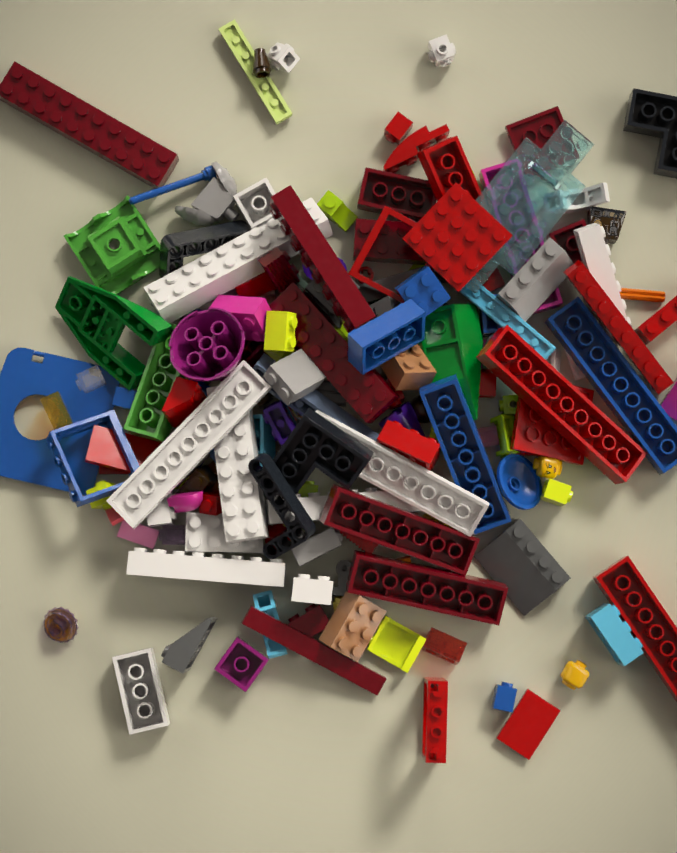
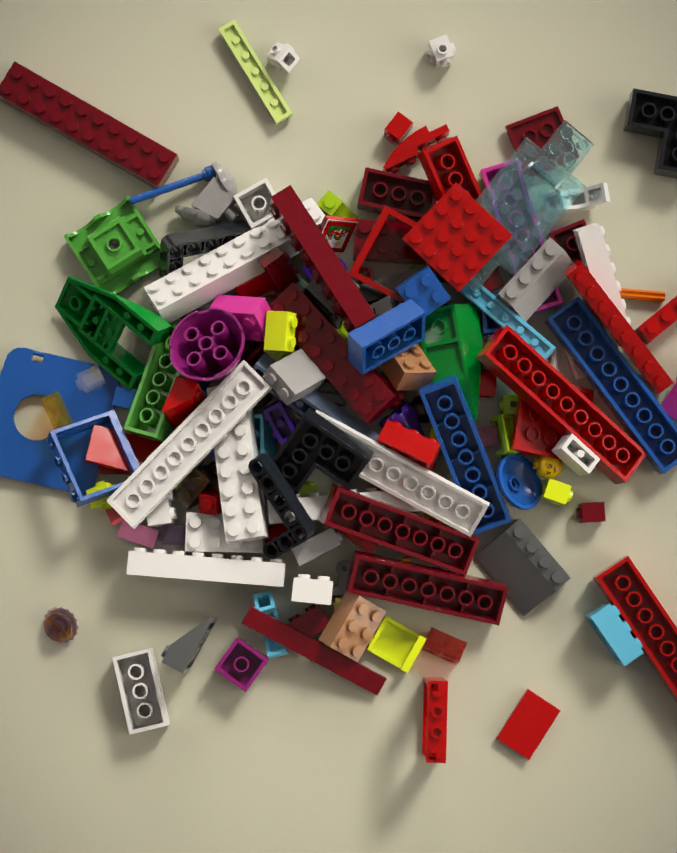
(185, 501): dark pink brick -> none
(261, 65): dark brown cone -> none
(338, 231): none -> tile
(504, 697): blue brick -> none
(574, 674): yellow head -> none
(575, 454): none -> white brick
(591, 512): none -> dark red brick
(610, 220): torso -> none

